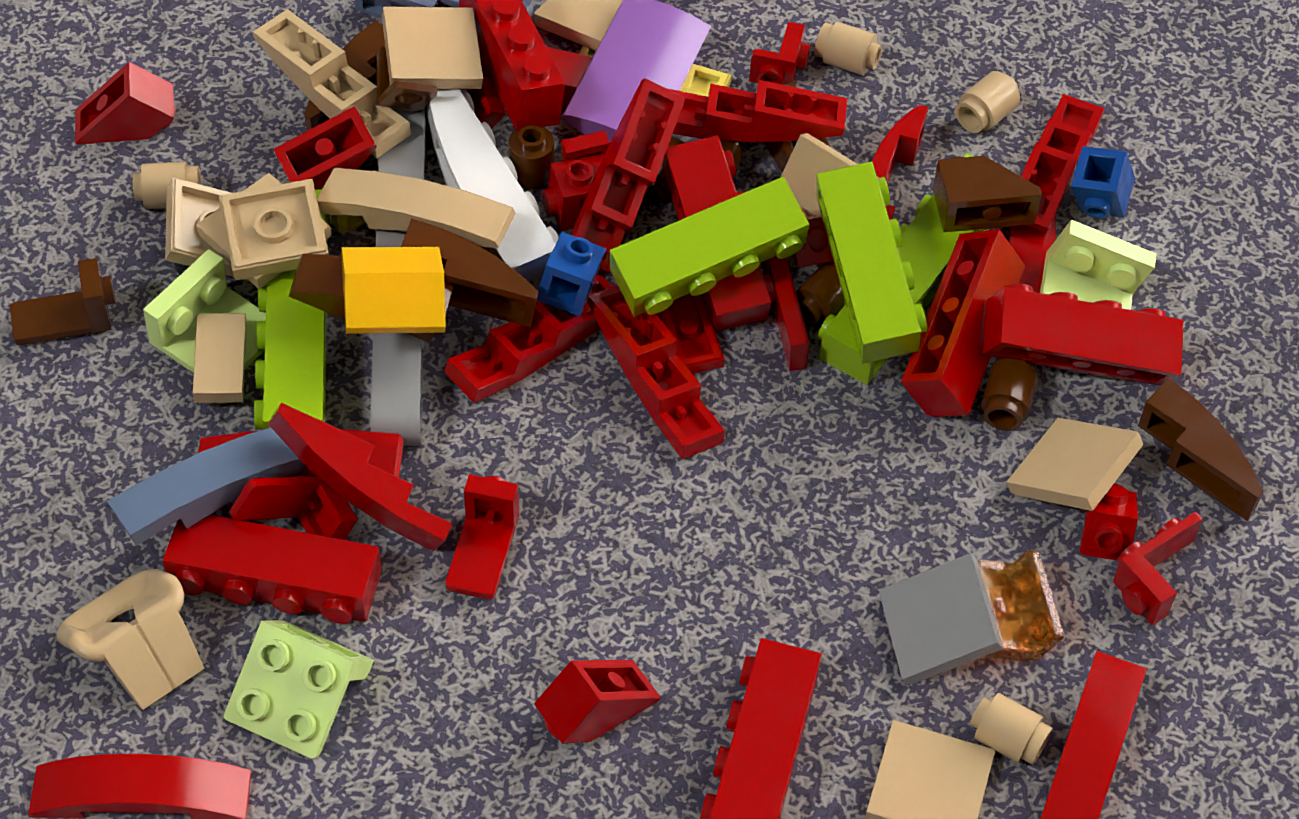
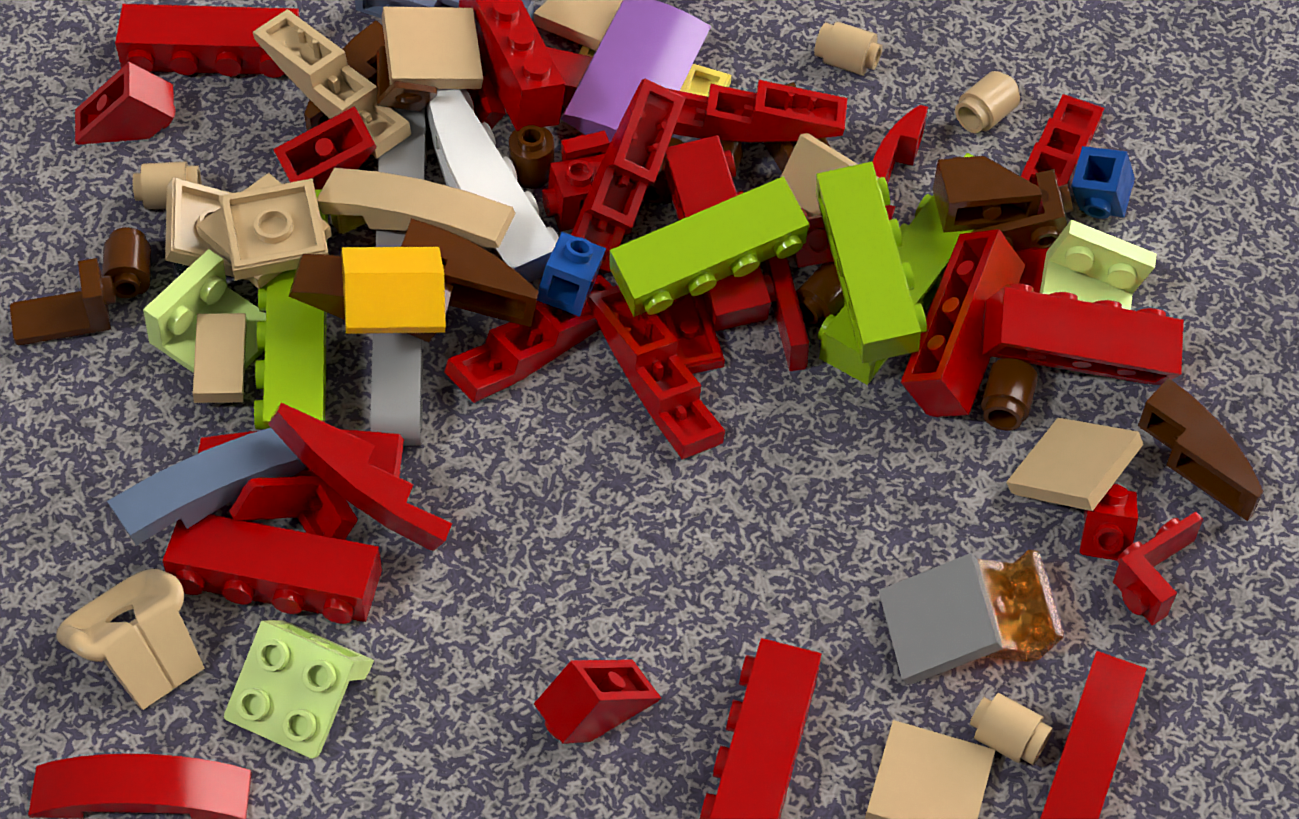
(127, 261): none -> reddish brown brick
(195, 39): none -> red brick
(485, 536): red bracket -> none
(782, 66): red bracket -> none
(1040, 229): none -> reddish brown bracket

